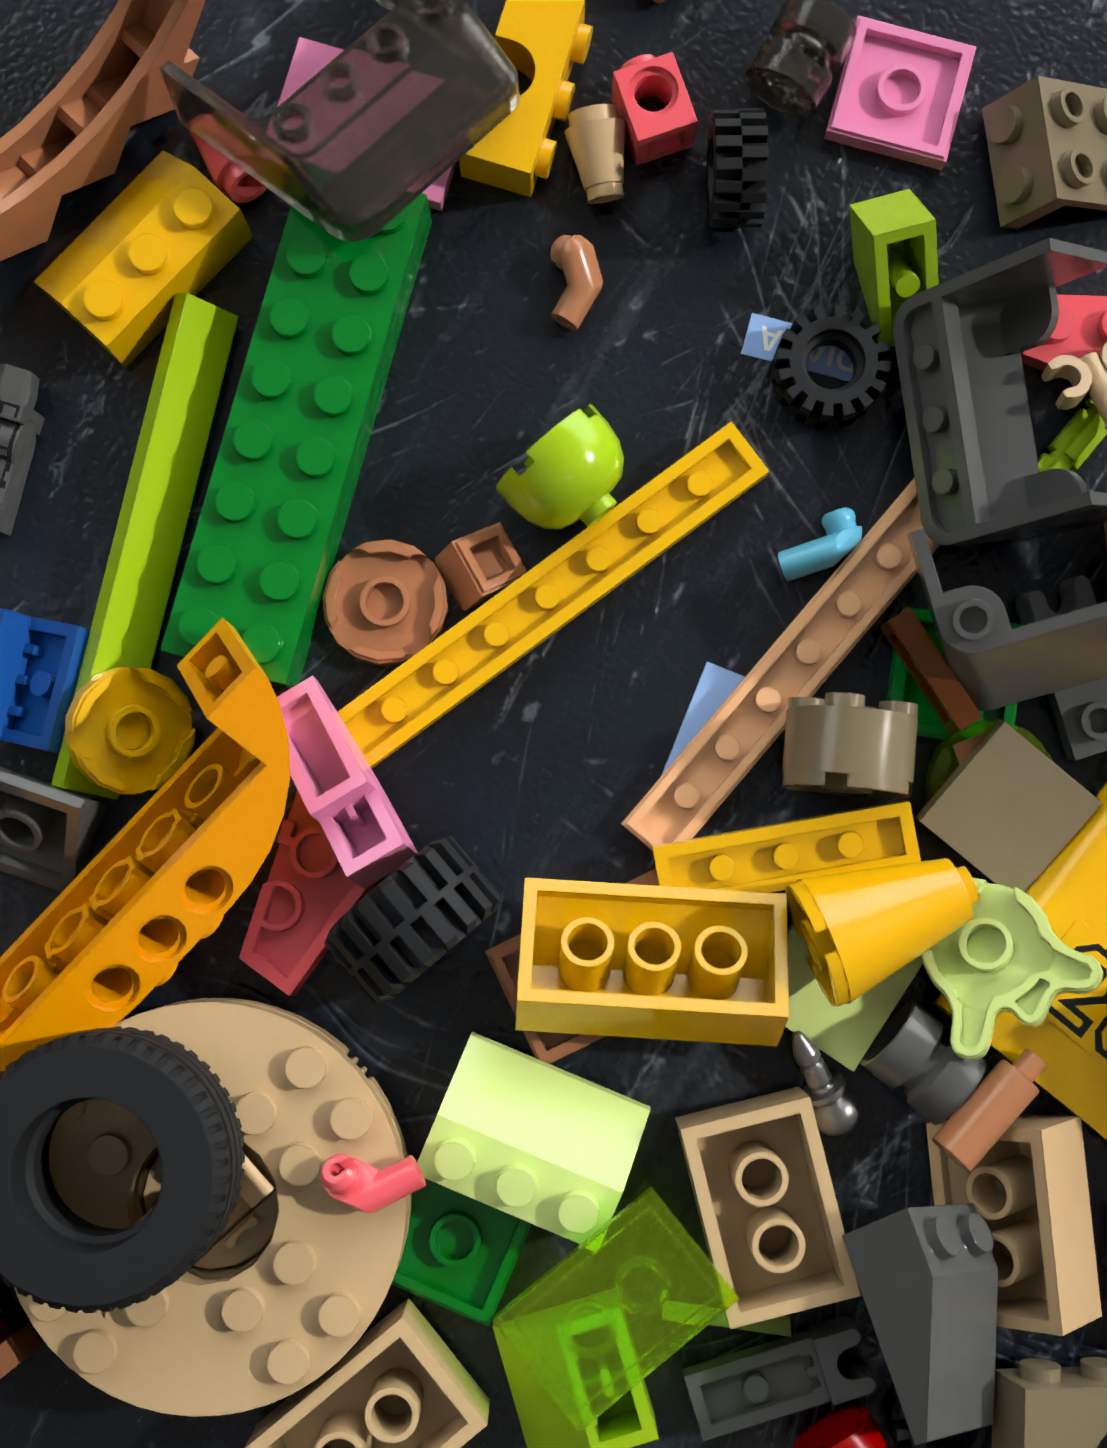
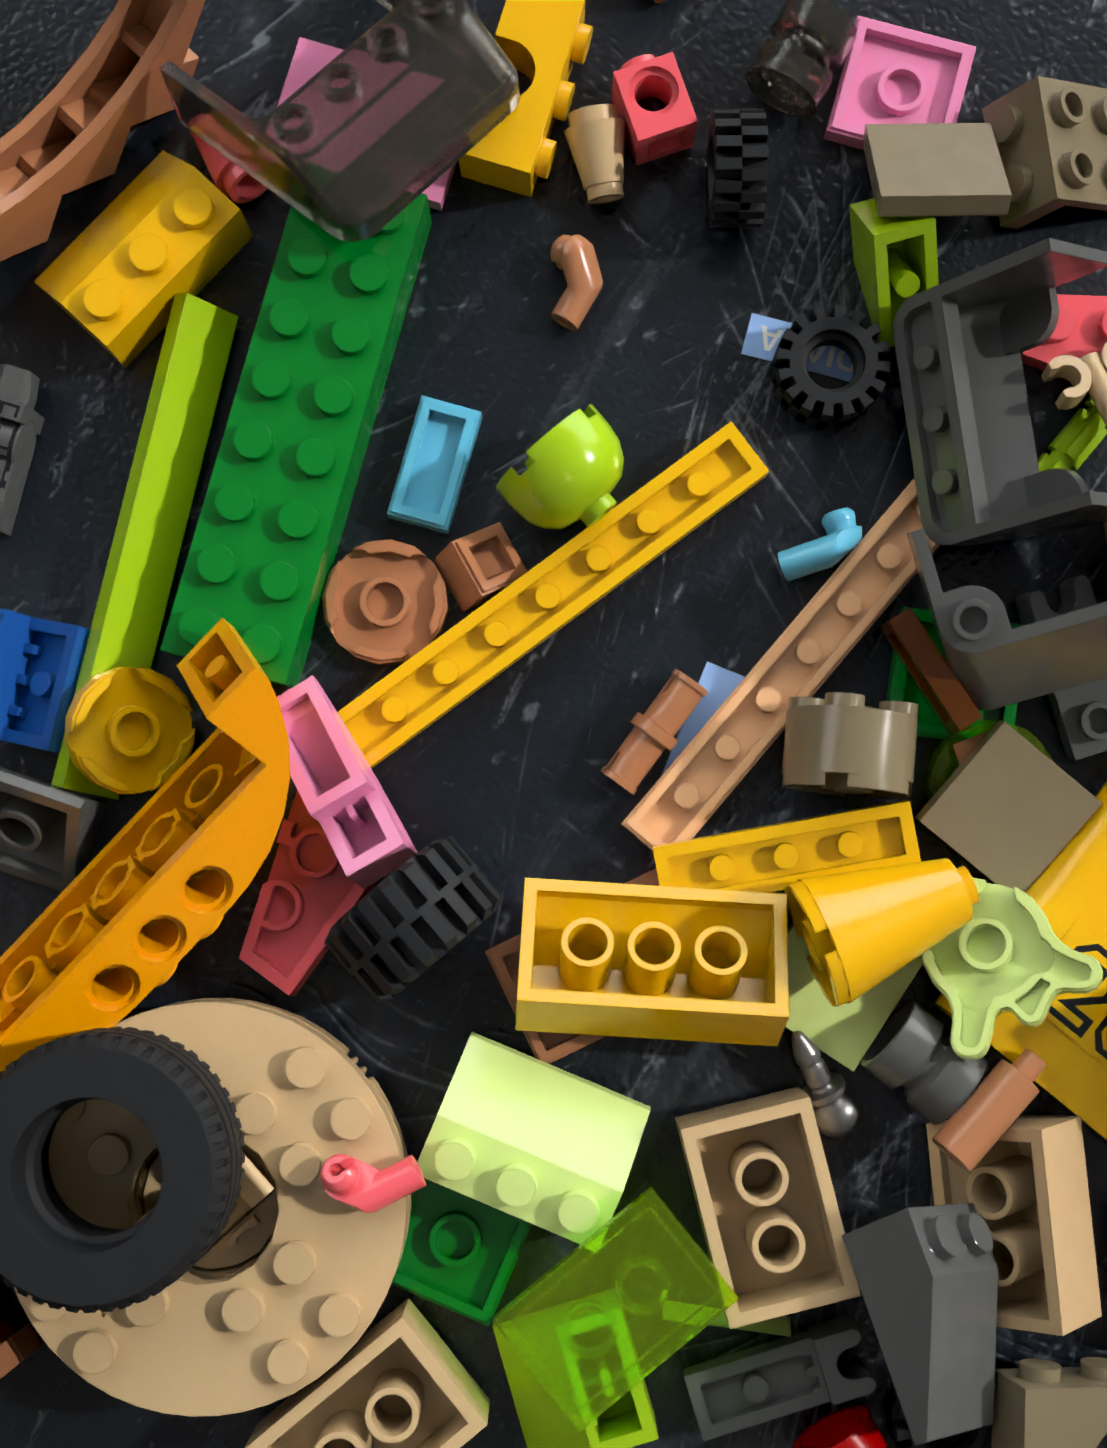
(434, 464): none -> medium azure tile
(654, 731): none -> nougat pin
(936, 170): none -> dark tan tile

